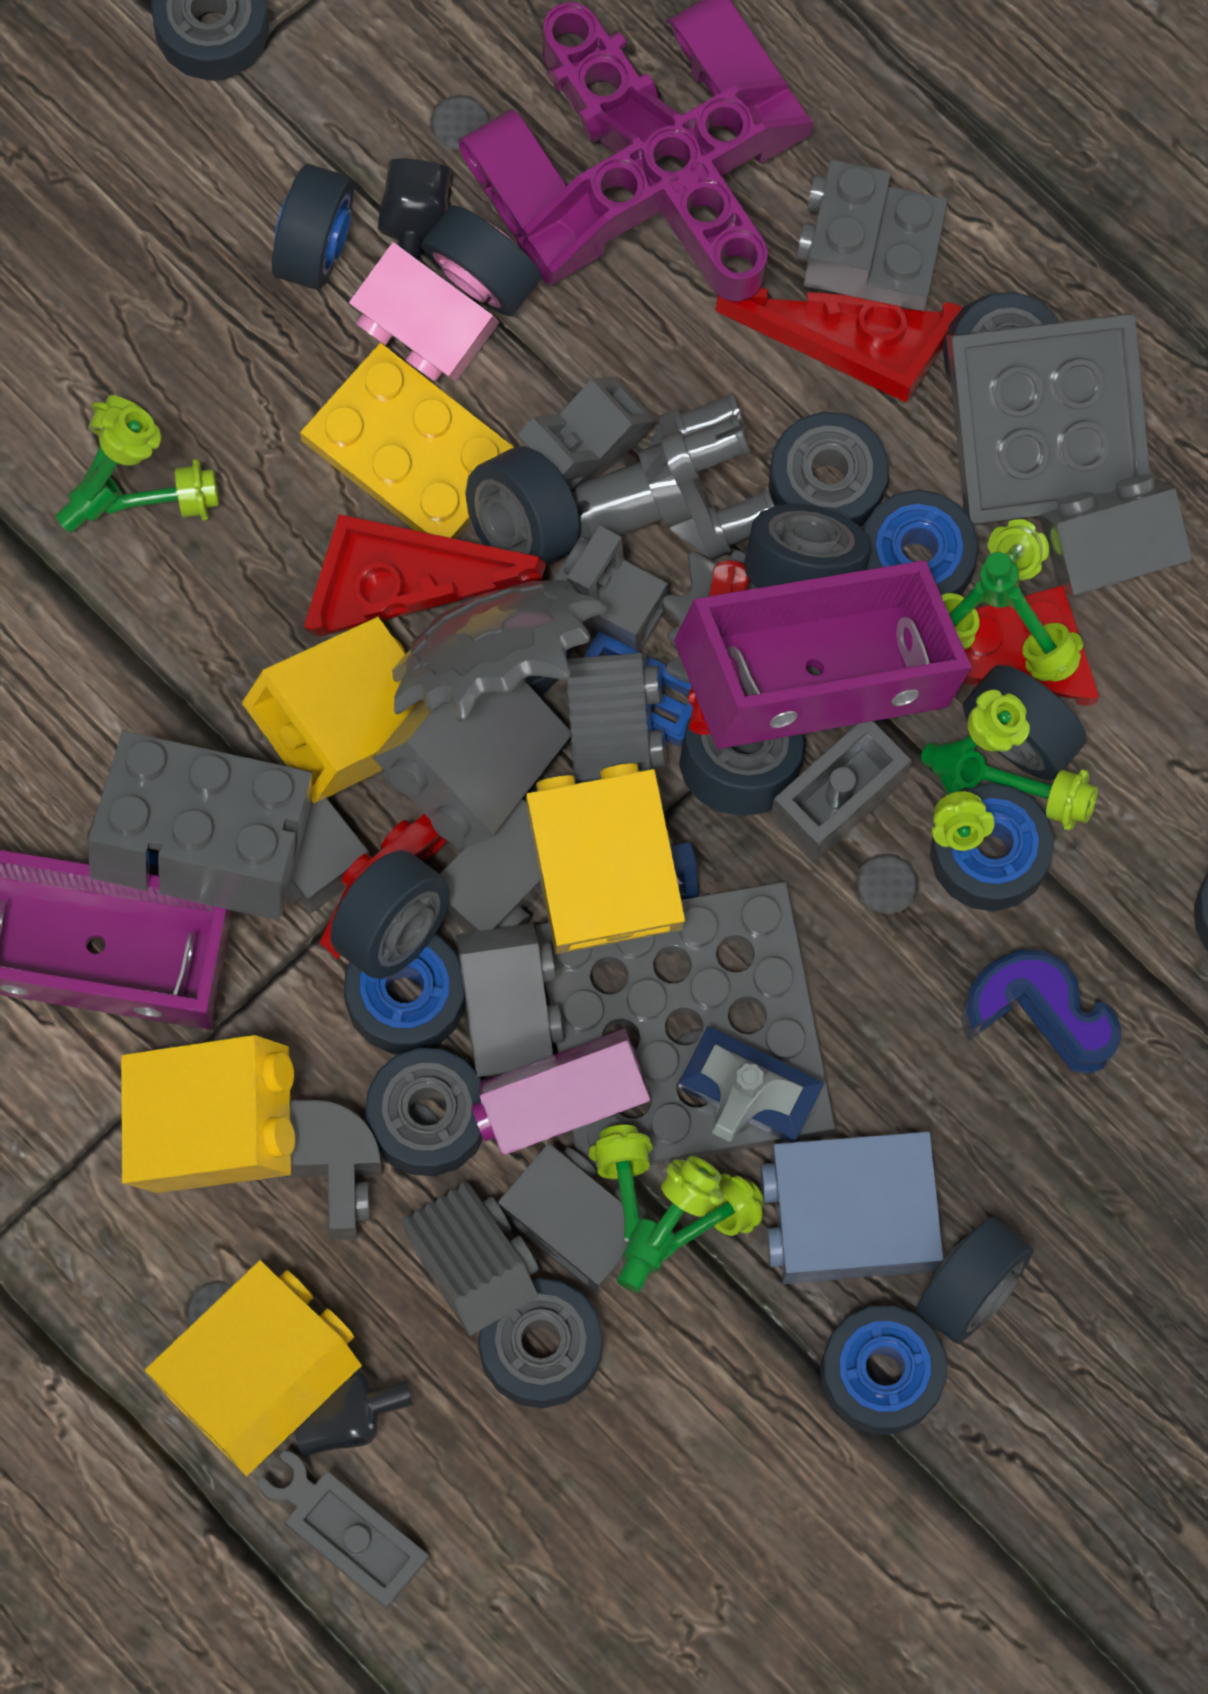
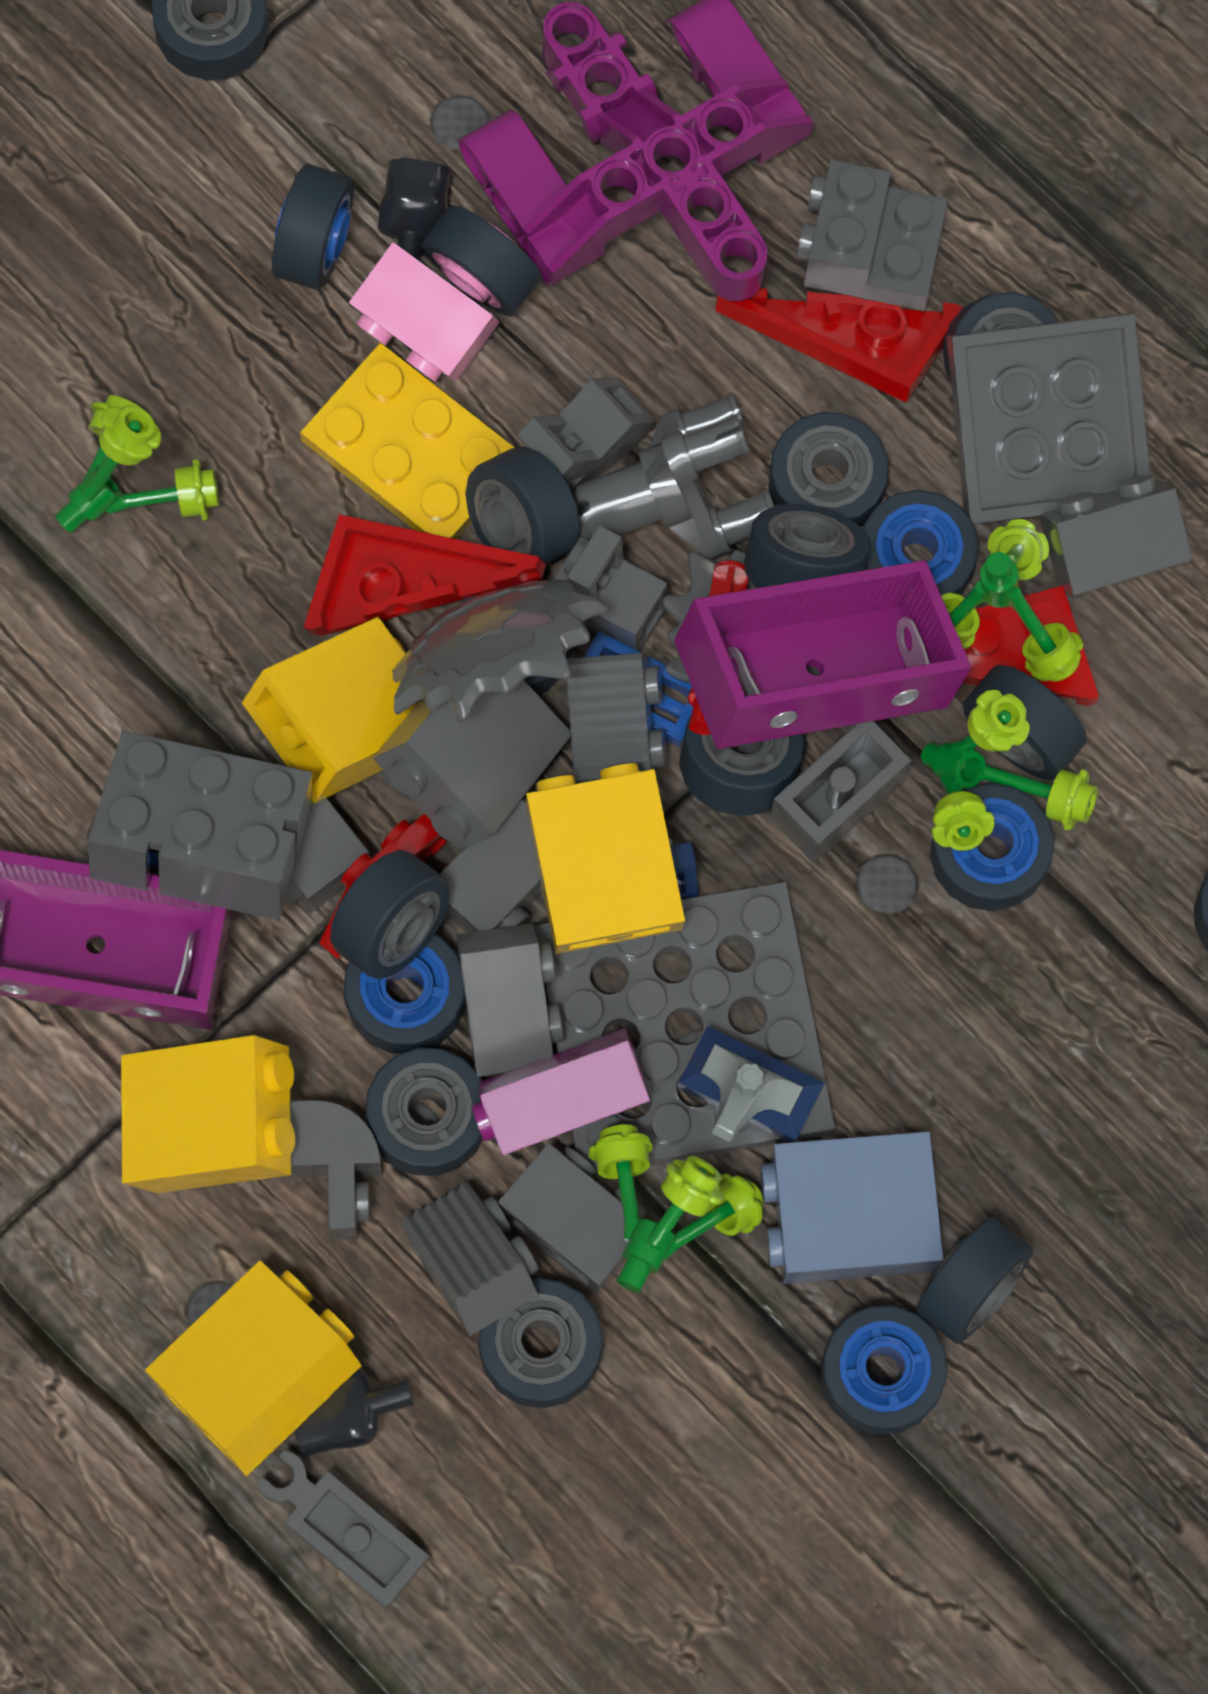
(1051, 1000): dark blue animal -> none

